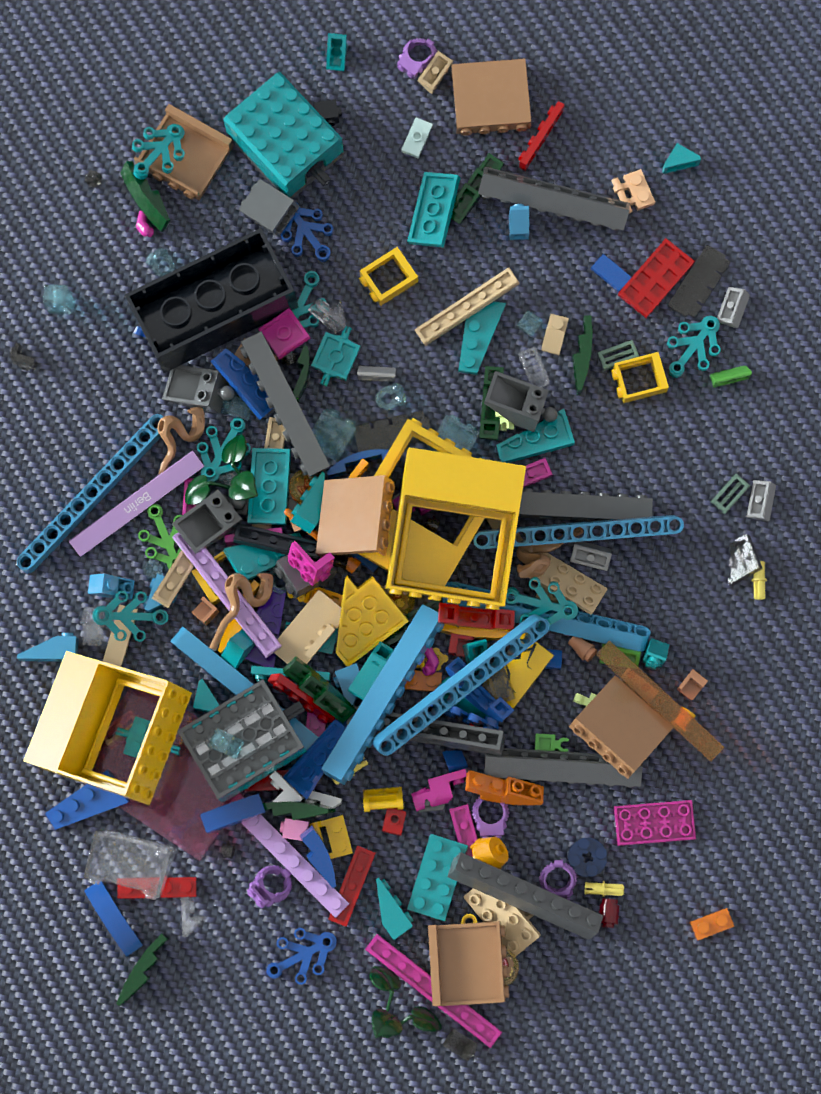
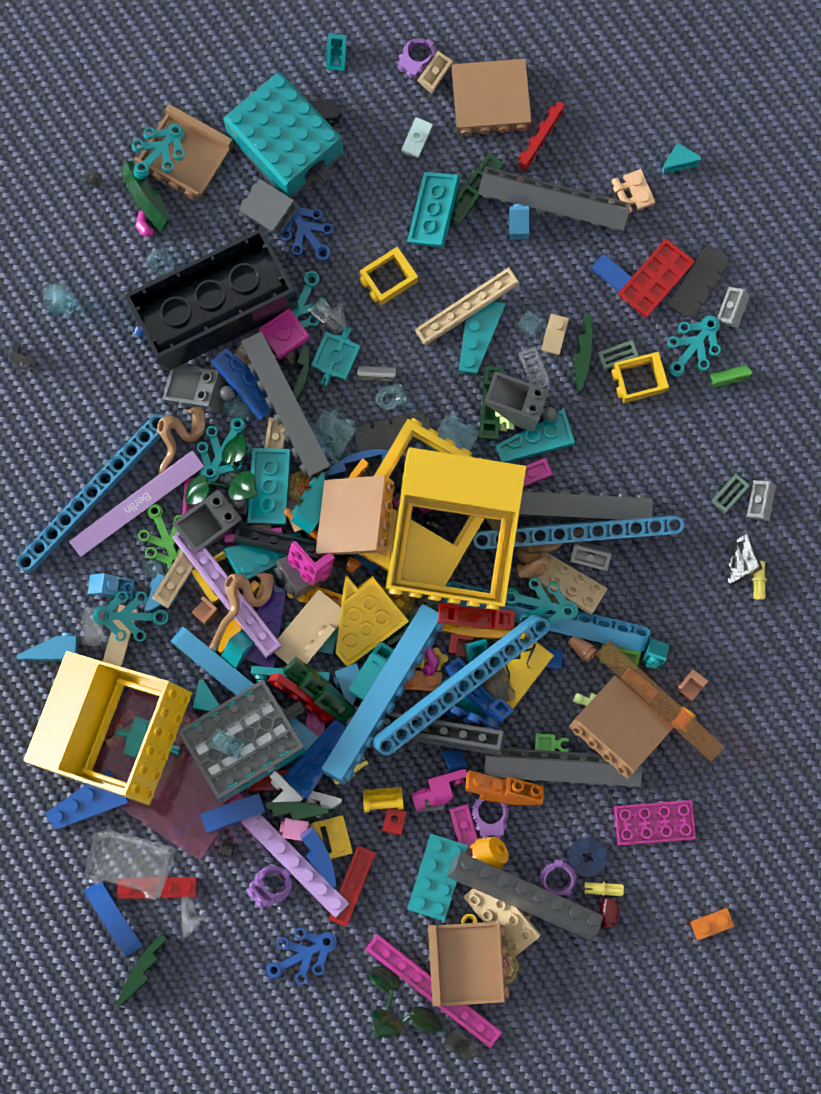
(391, 914): teal slope -> none

